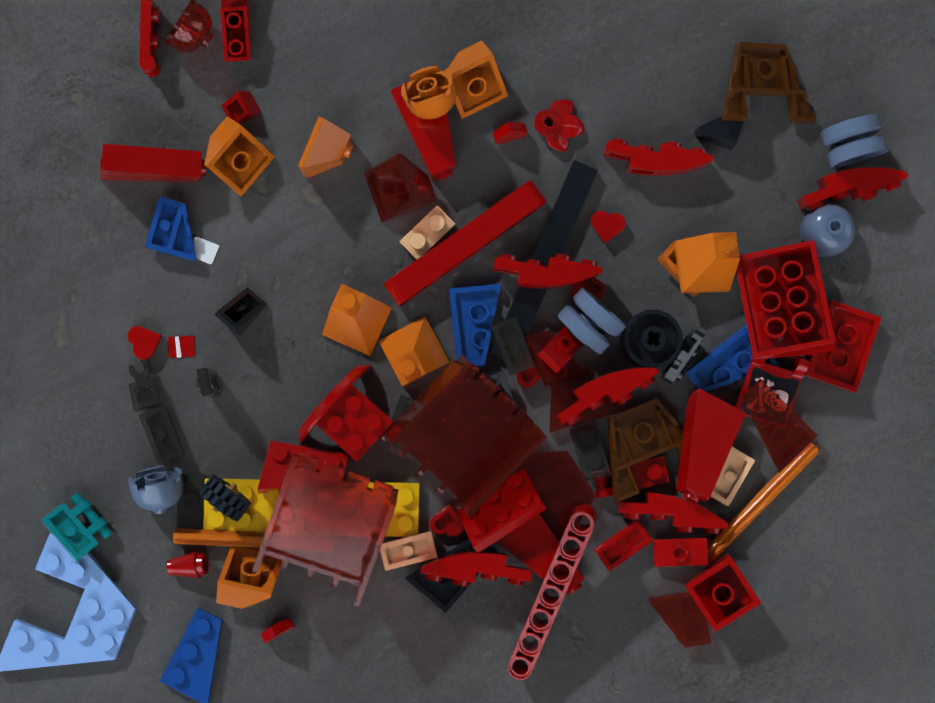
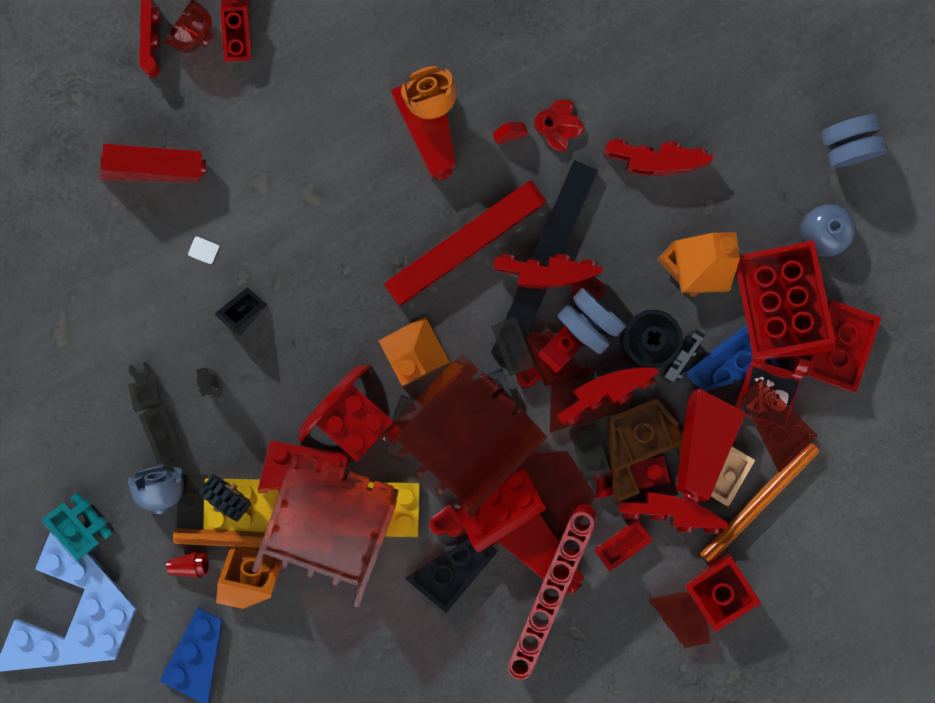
(144, 342): red tile -> none
(171, 230): blue wing -> none
(181, 346): red sticker -> none
(236, 156): orange slope -> none
(241, 107): red slope -> none
(277, 630): red tile -> none
(325, 149): orange slope -> none
(356, 320): orange slope -> none
(399, 188): clear red slope -> none
(408, 550): light nougat plate -> none
(427, 233): light nougat plate -> none
(464, 565): red slope -> none
(472, 319): blue wing -> none
(476, 79): orange slope -> none
(607, 225): red tile -> none
(681, 552): red plate -> none
(720, 132): black slope -> none
(764, 71): reddish brown wing -> none
(859, 182): red slope -> none

